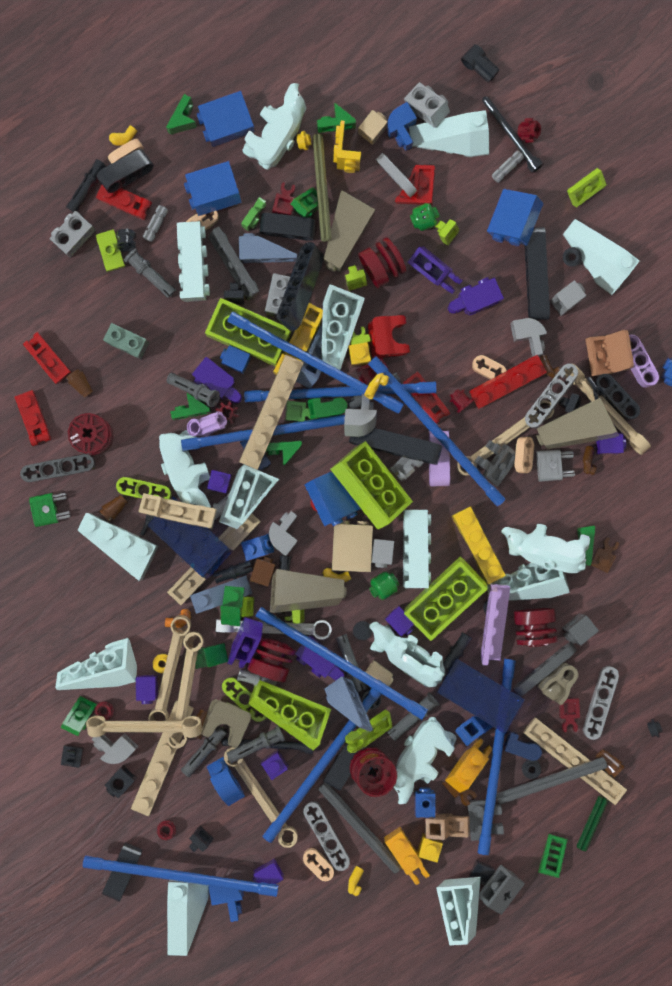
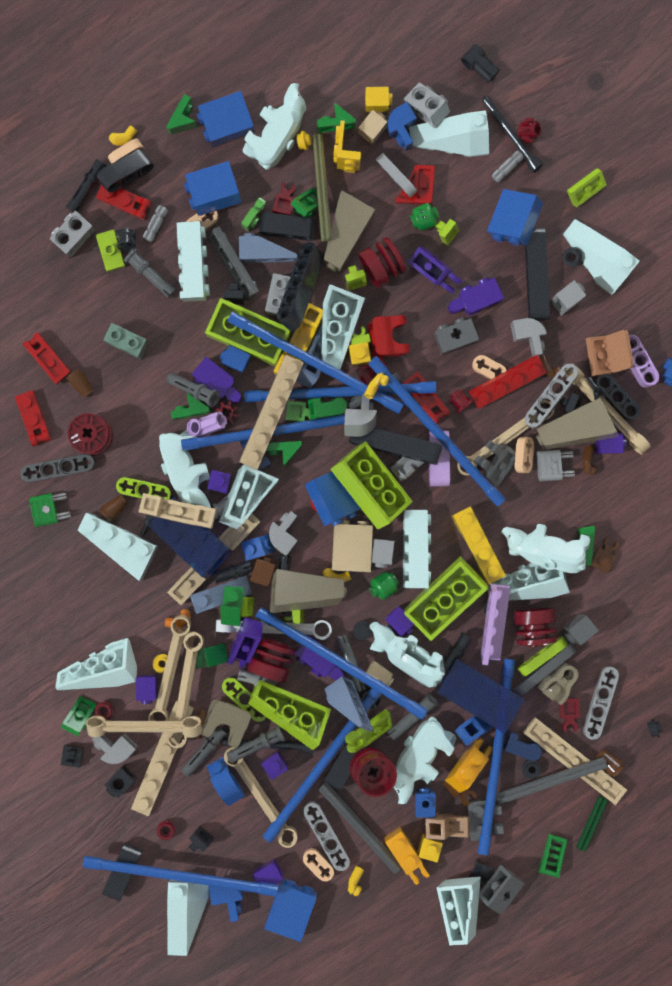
(291, 910): none -> blue brick
(377, 99): none -> yellow brick
(448, 344): none -> dark grey brick
(542, 656): none -> lime beam

